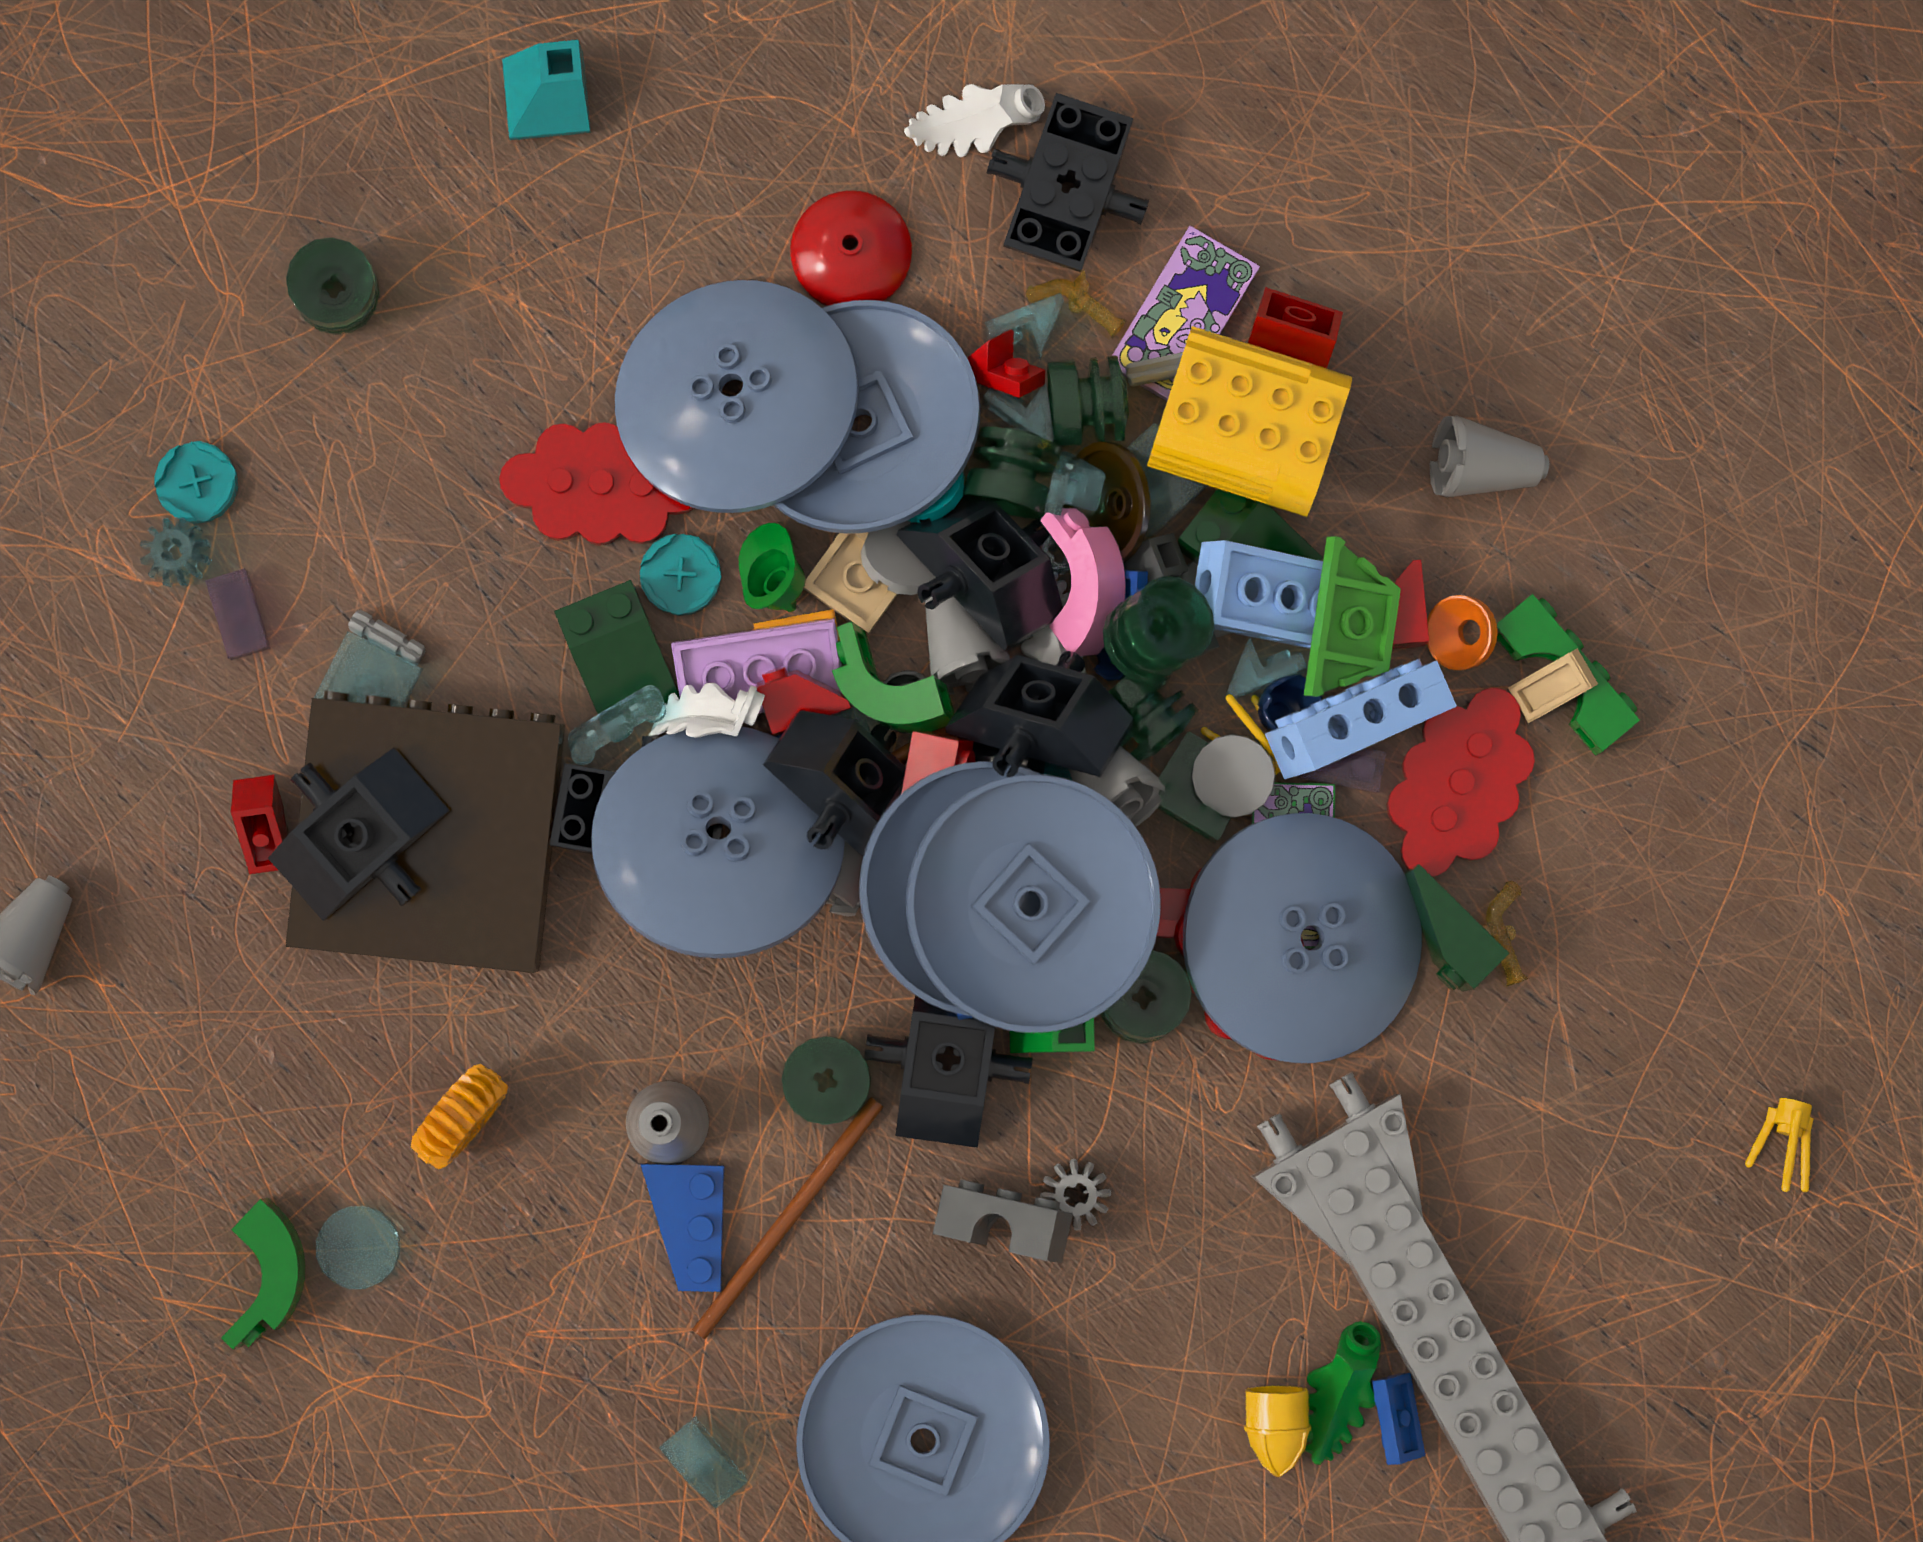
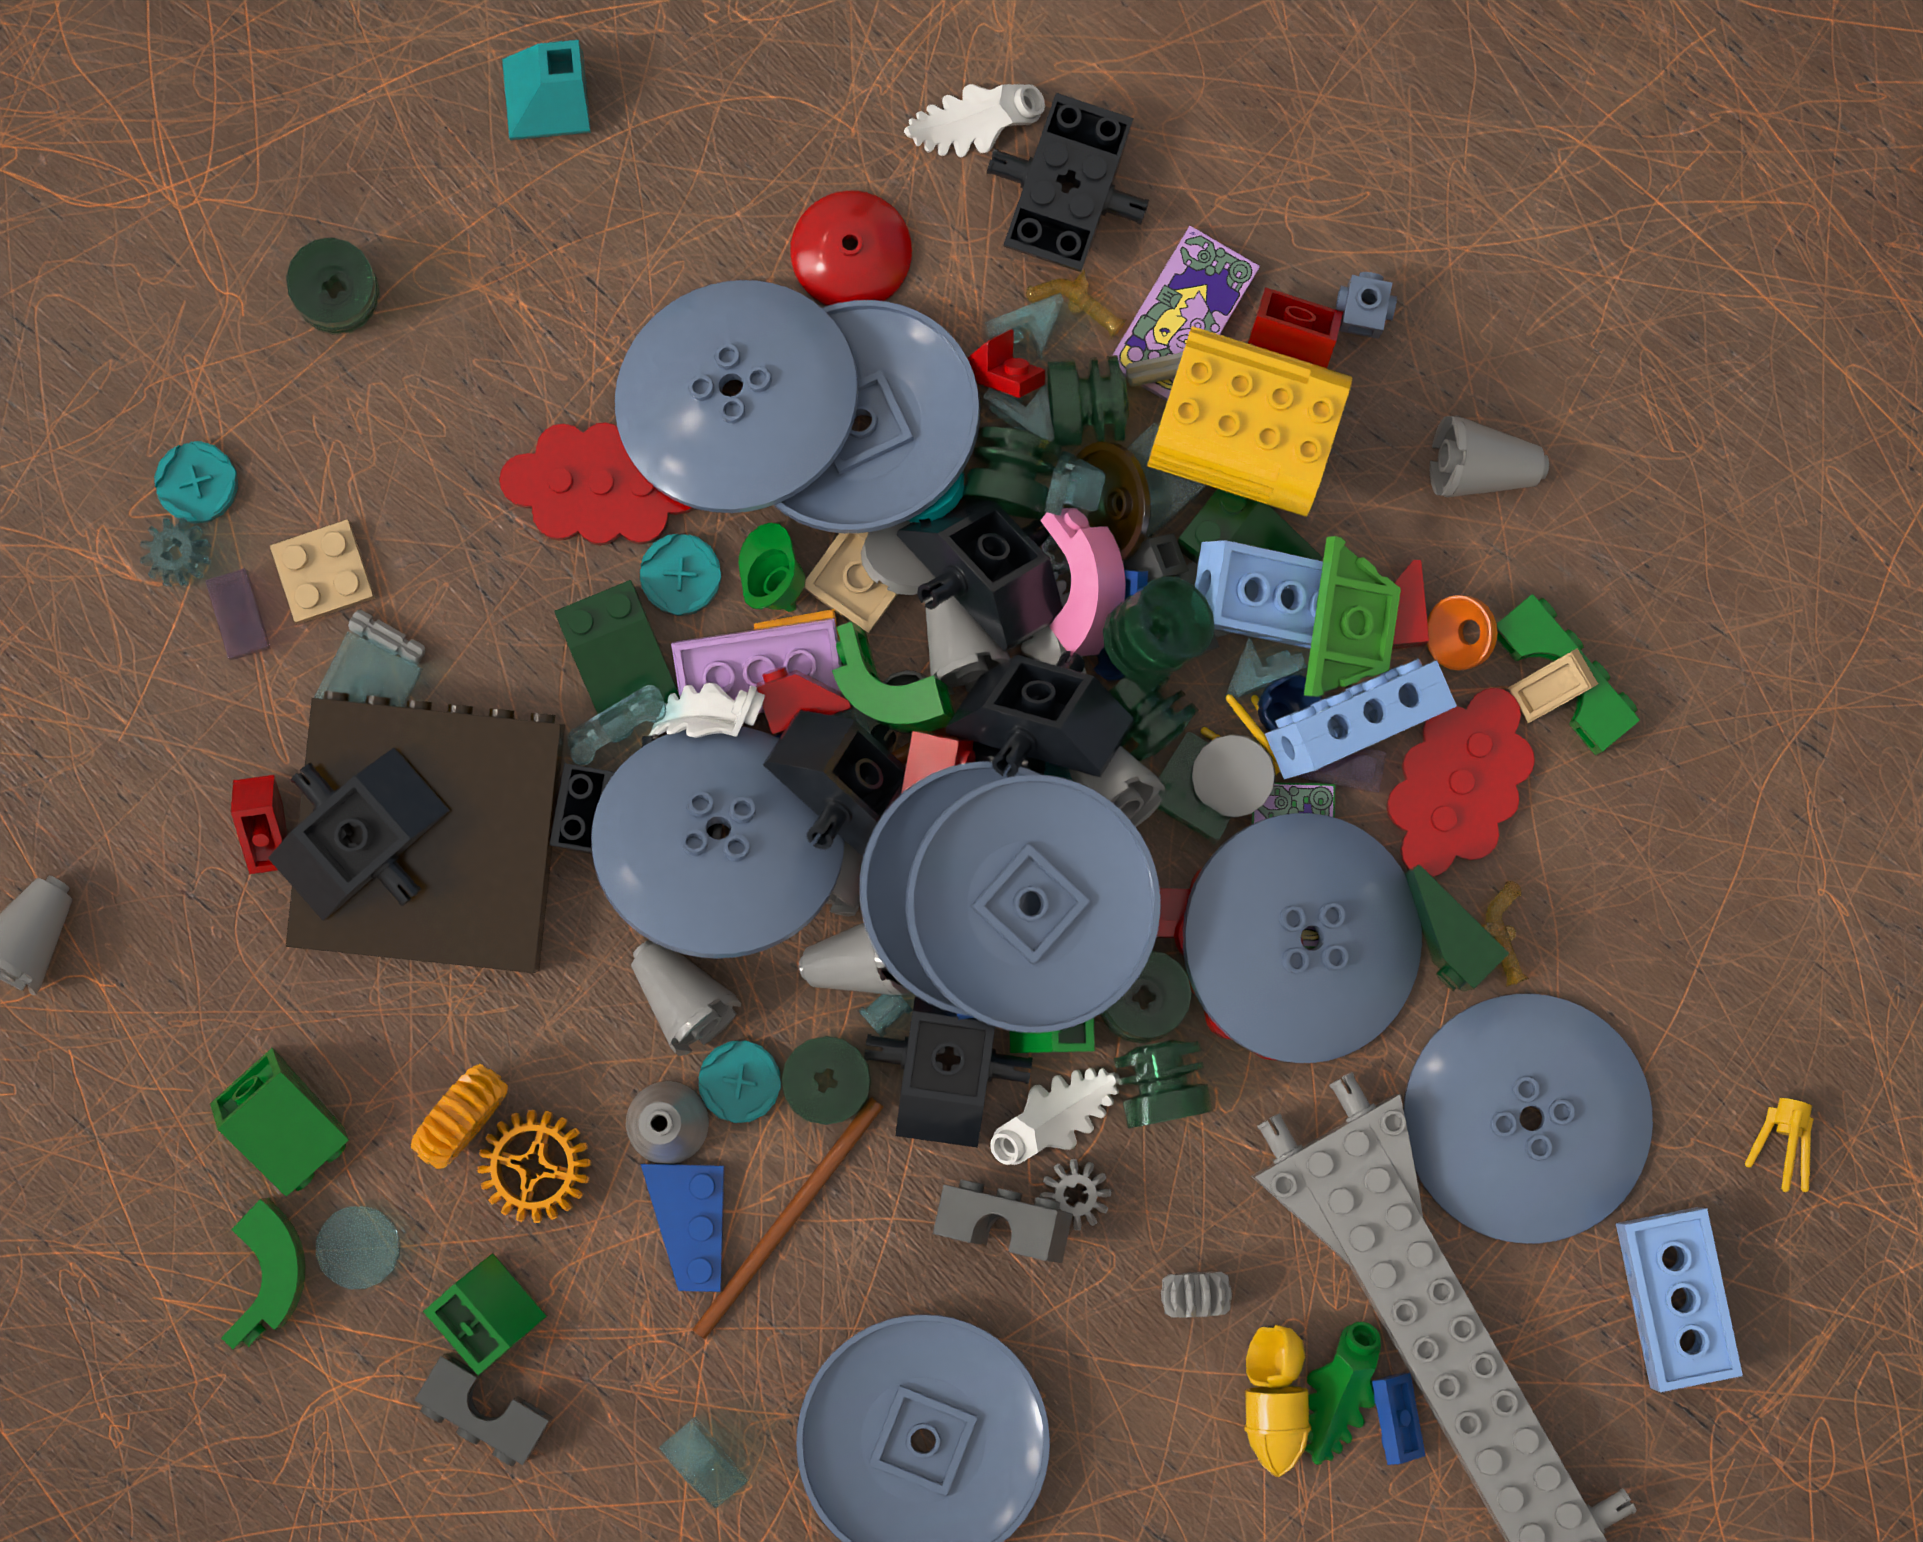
(278, 1123): none -> green slope
(322, 572): none -> tan plate
(450, 1396): none -> dark grey arch
(485, 1314): none -> green slope
(539, 1147): none -> light orange gear
(682, 997): none -> light grey cone
(739, 1081): none -> teal tile
(848, 964): none -> light grey cone
(884, 1012): none -> clear light blue bush
(1054, 1115): none -> white plant
(1162, 1084): none -> clear green wheel
(1196, 1294): none -> light grey gear
(1274, 1357): none -> yellow hair
(1364, 318): none -> sand blue brick
(1468, 1130): none -> sand blue dish
(1704, 1312): none -> light blue brick

